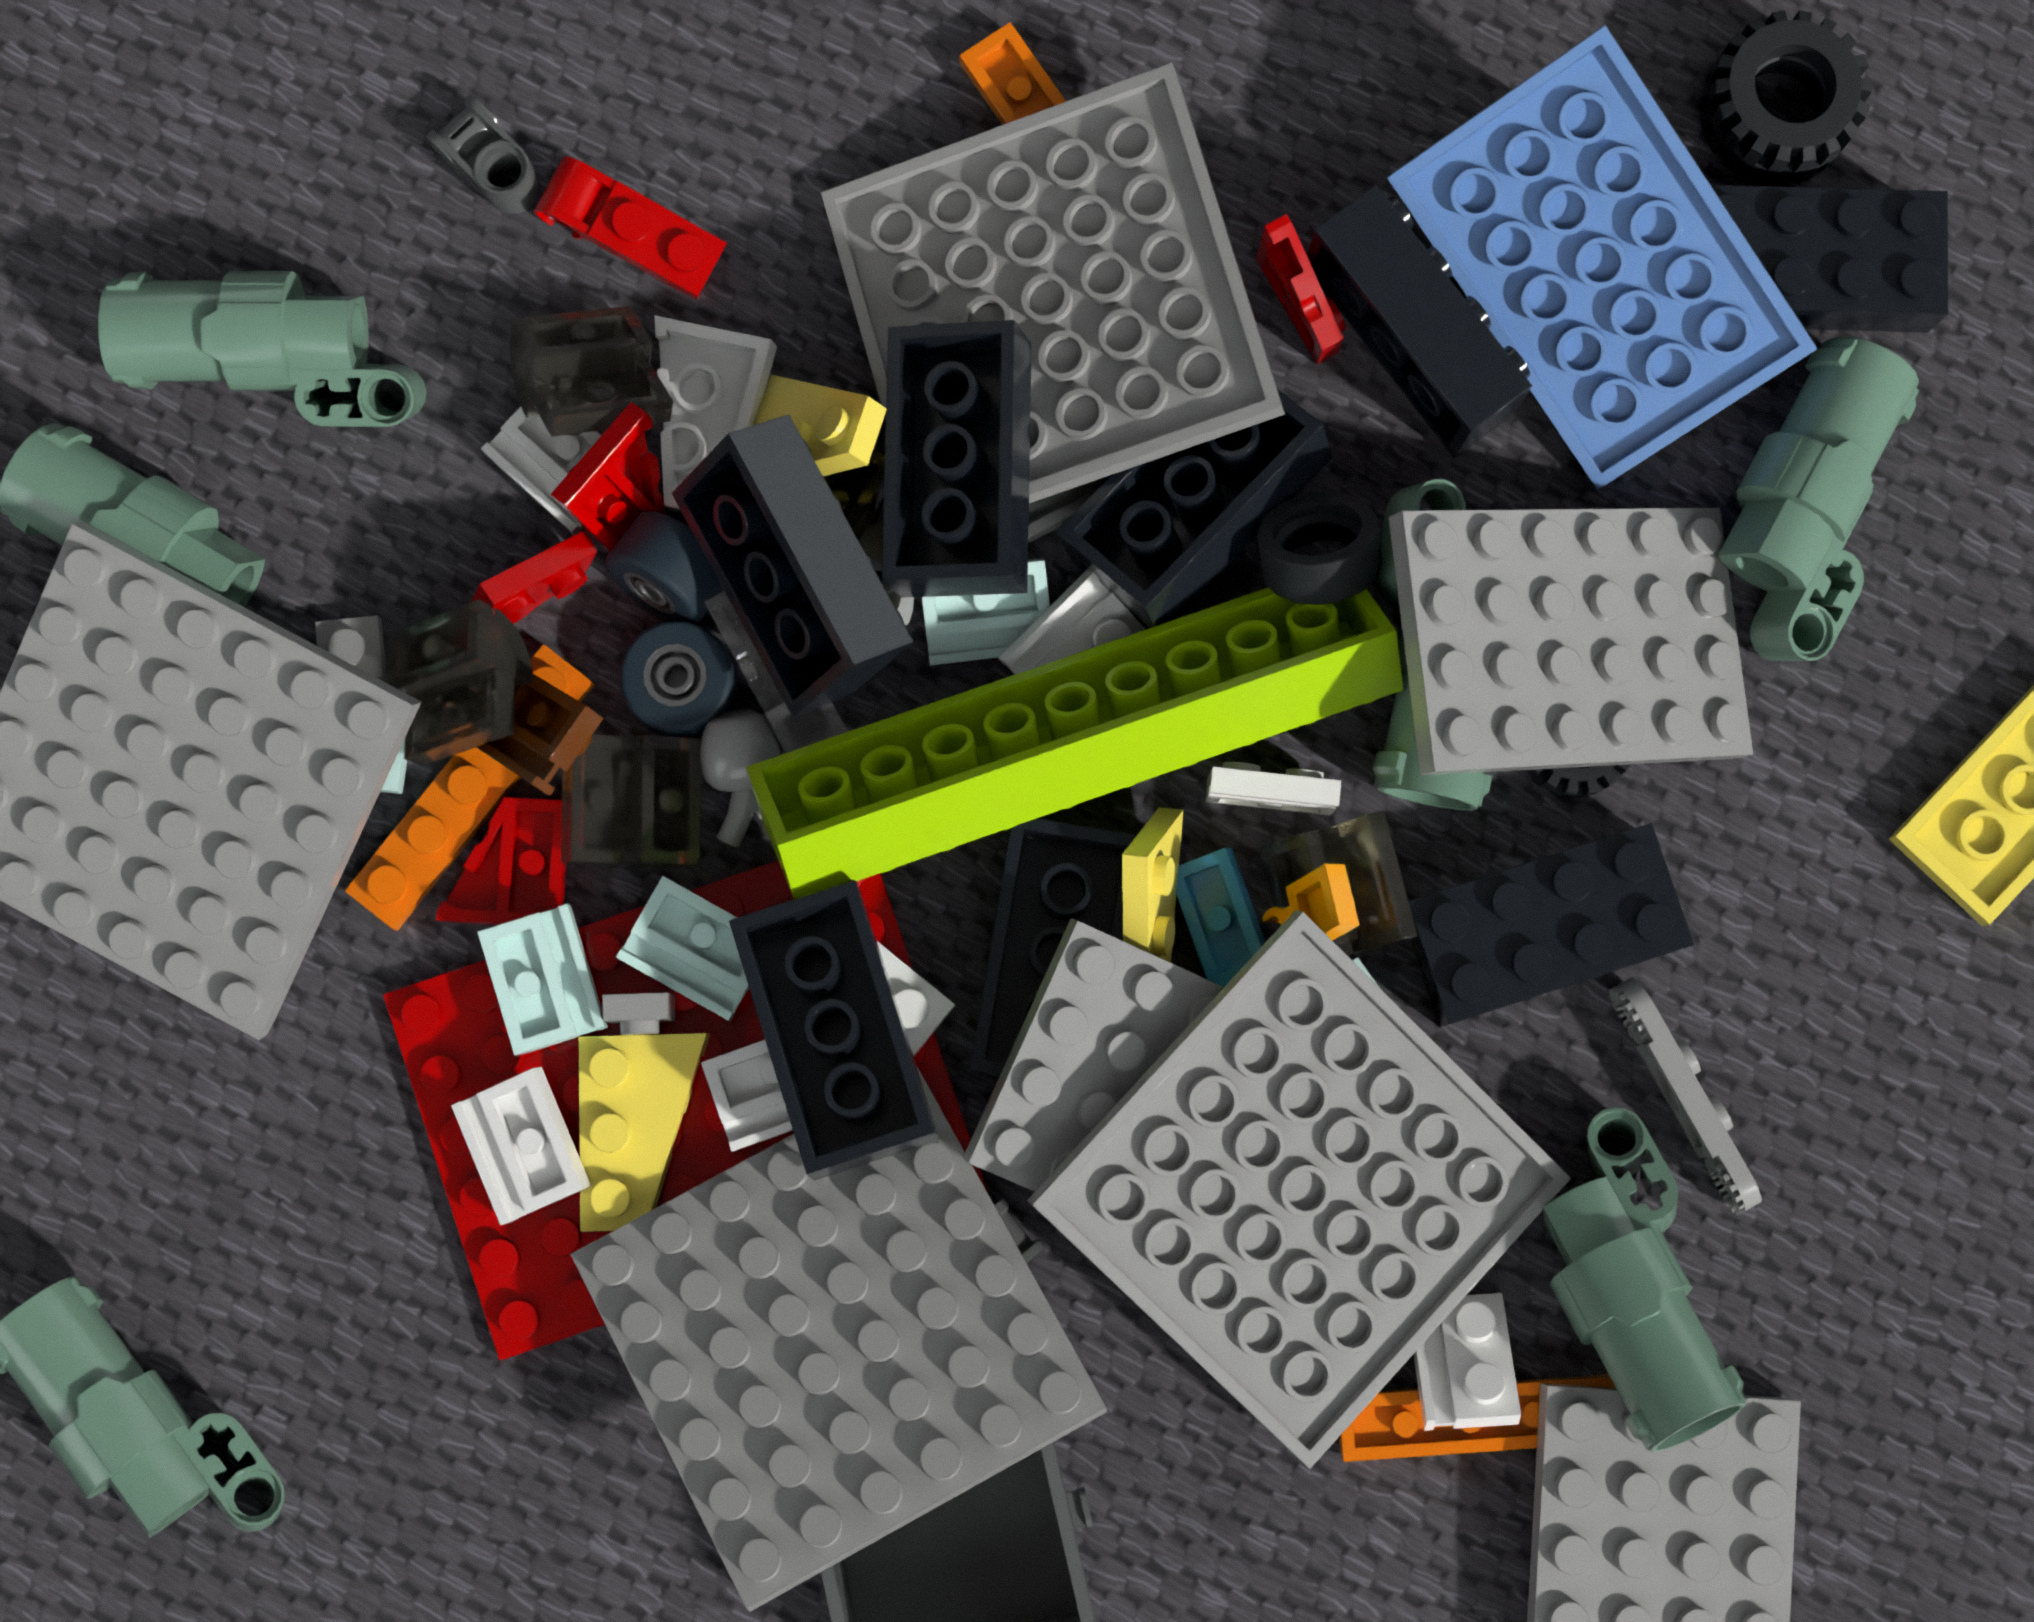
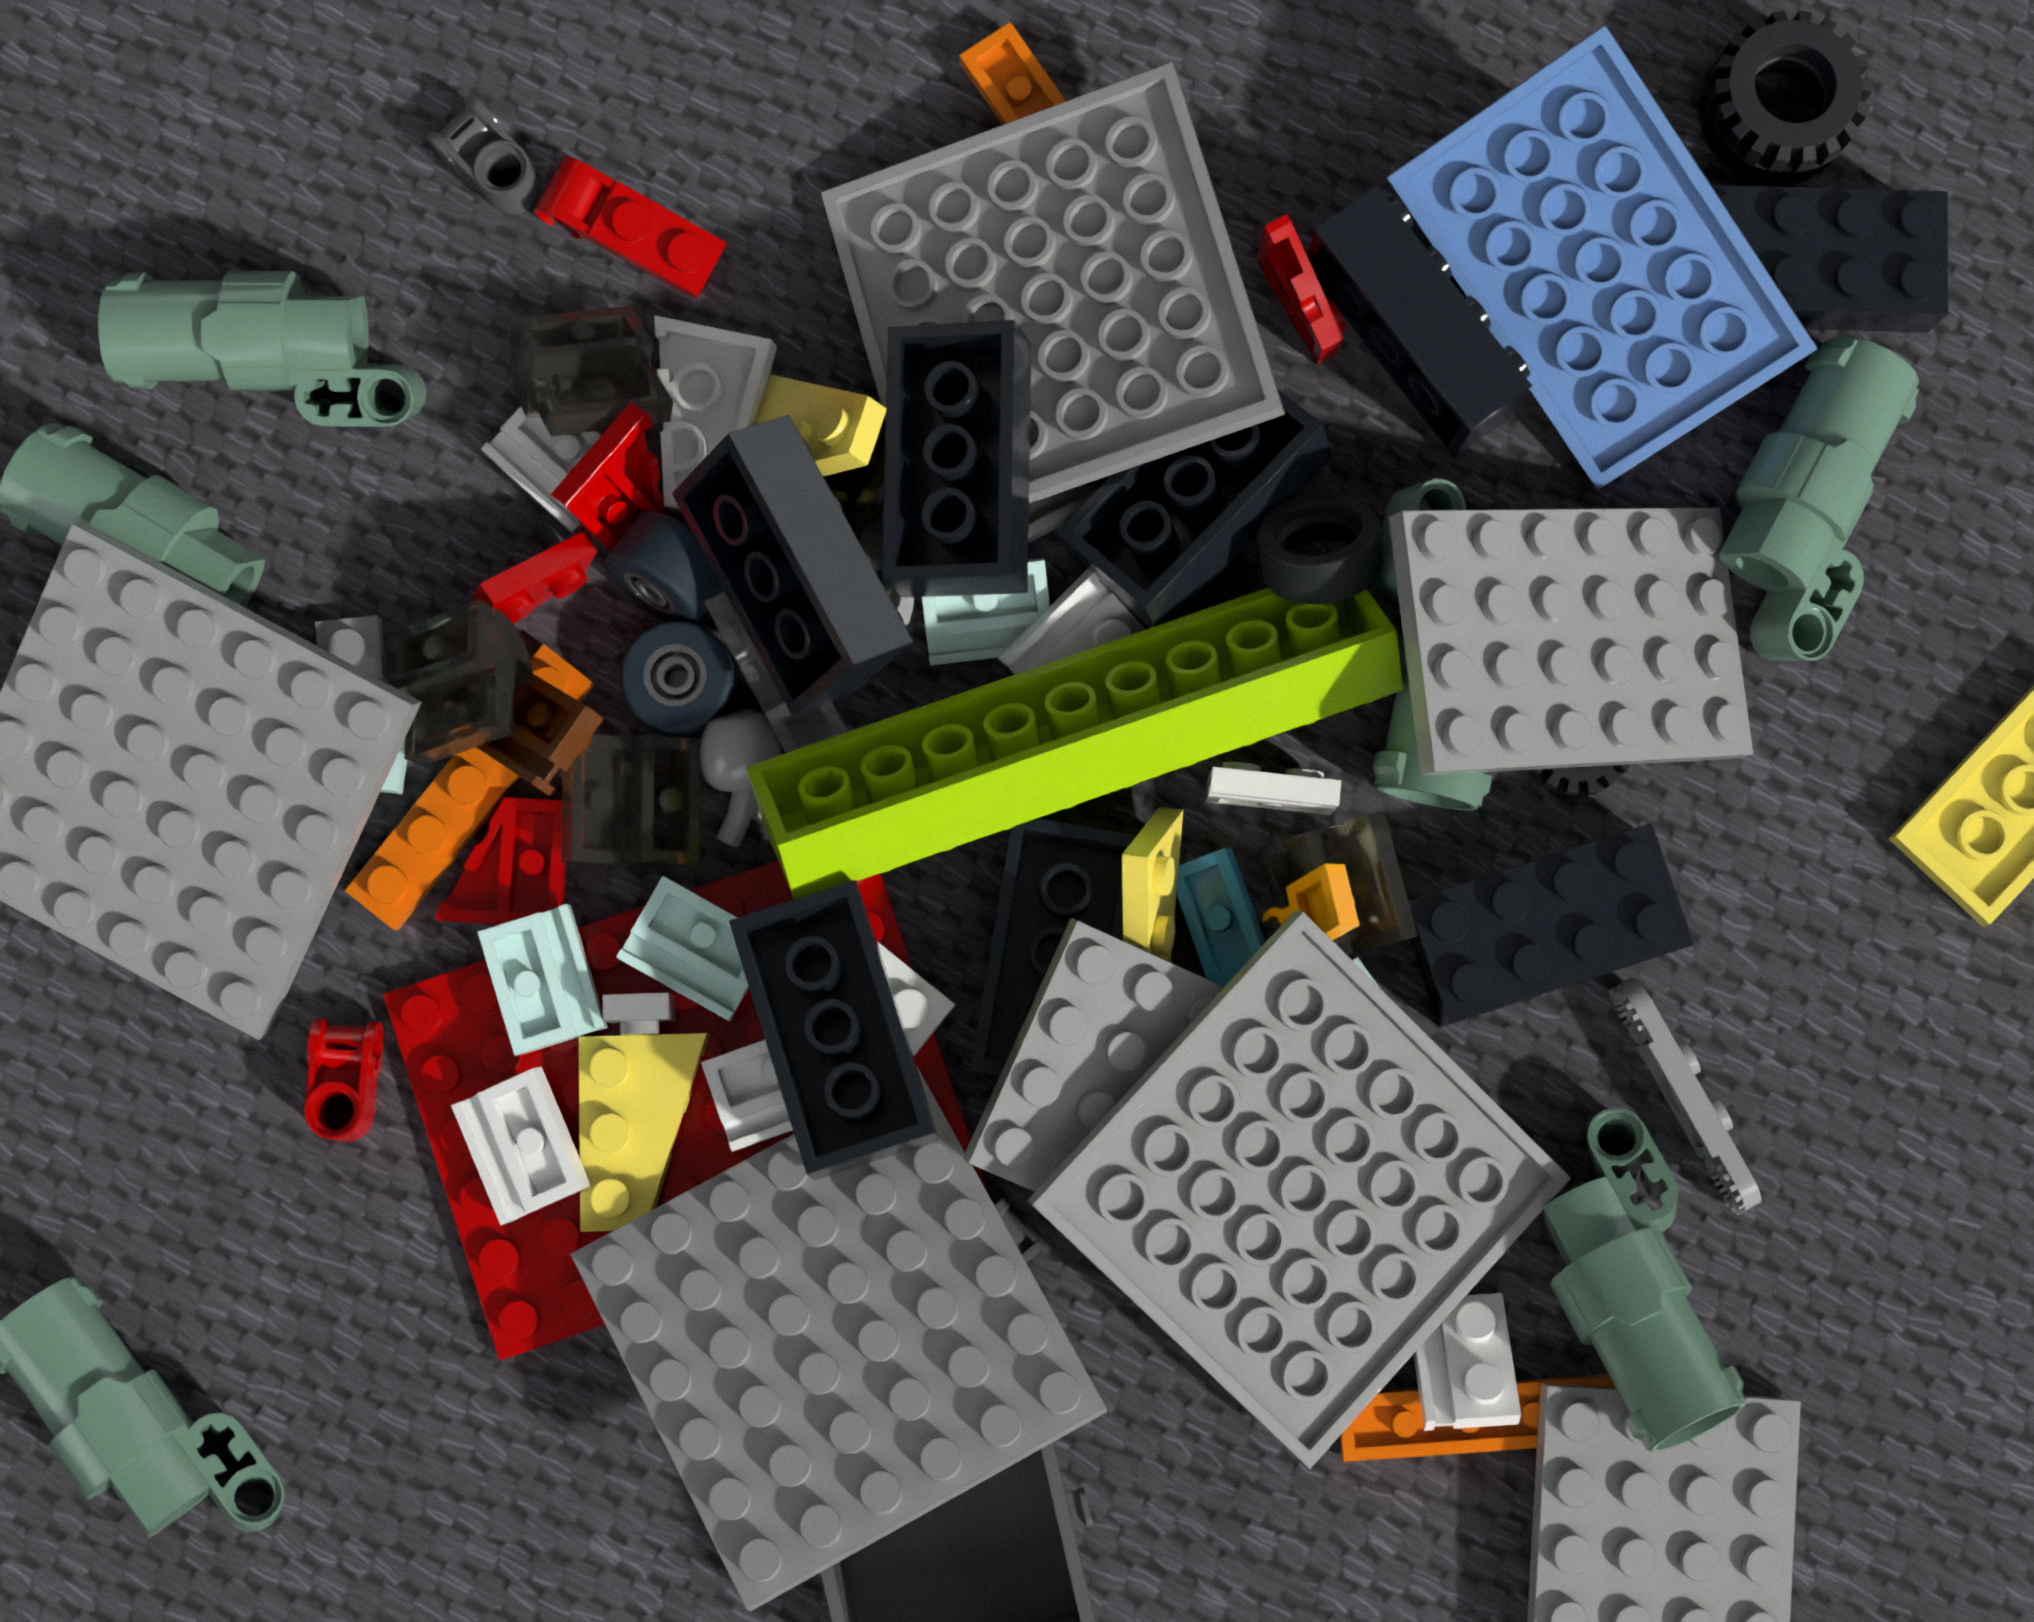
(342, 1073): none -> red piece

